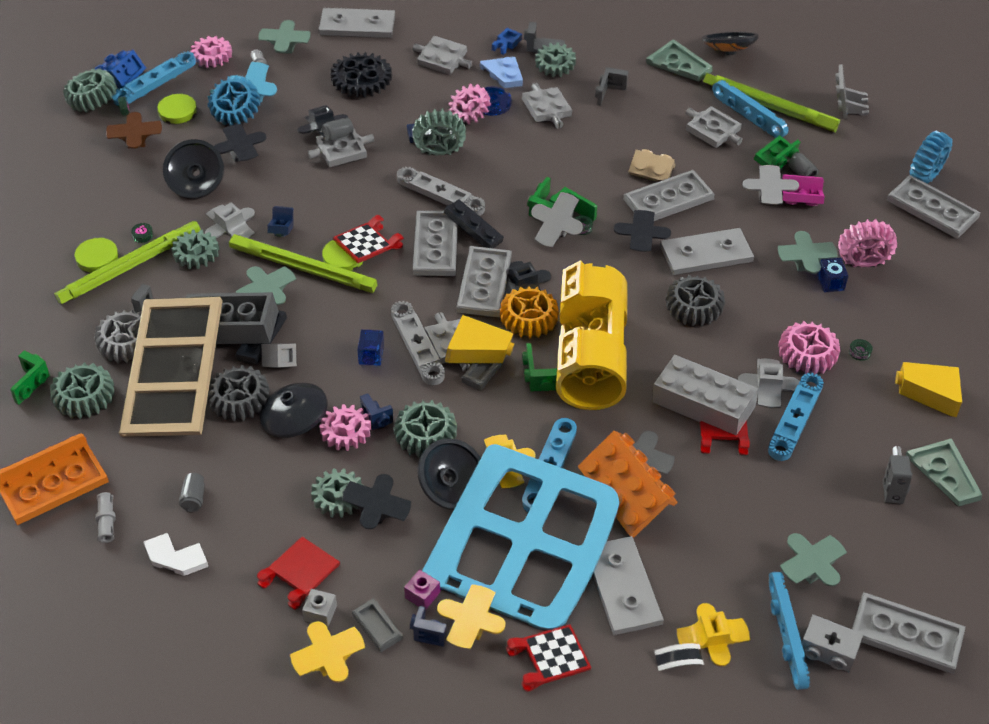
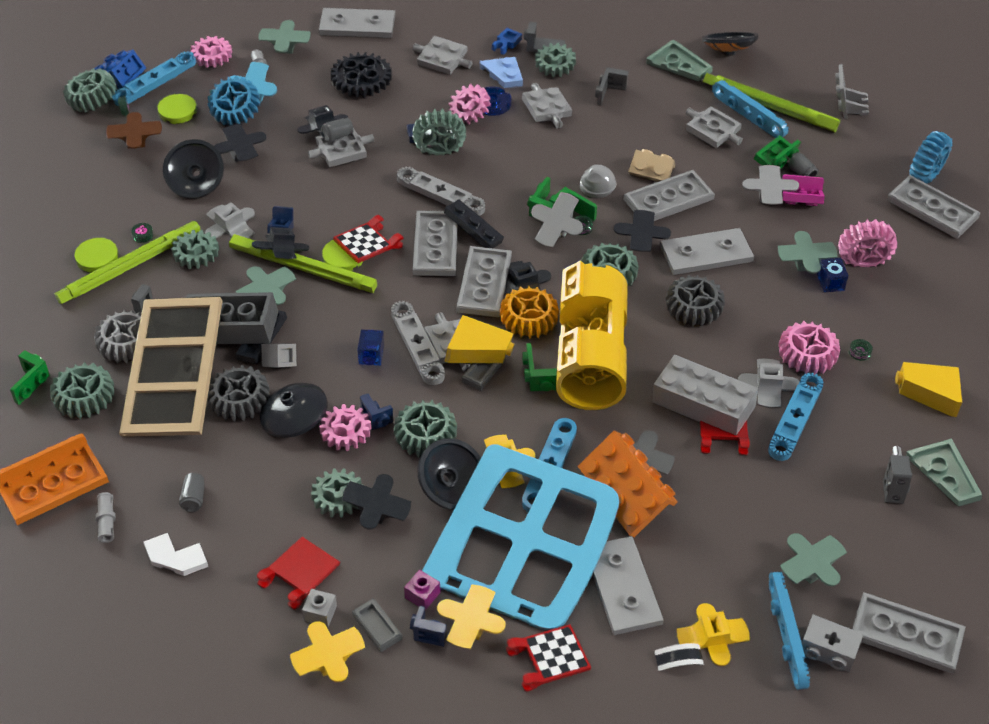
(281, 243): none -> black piece
(597, 181): none -> light grey hat
(615, 257): none -> sand green gear

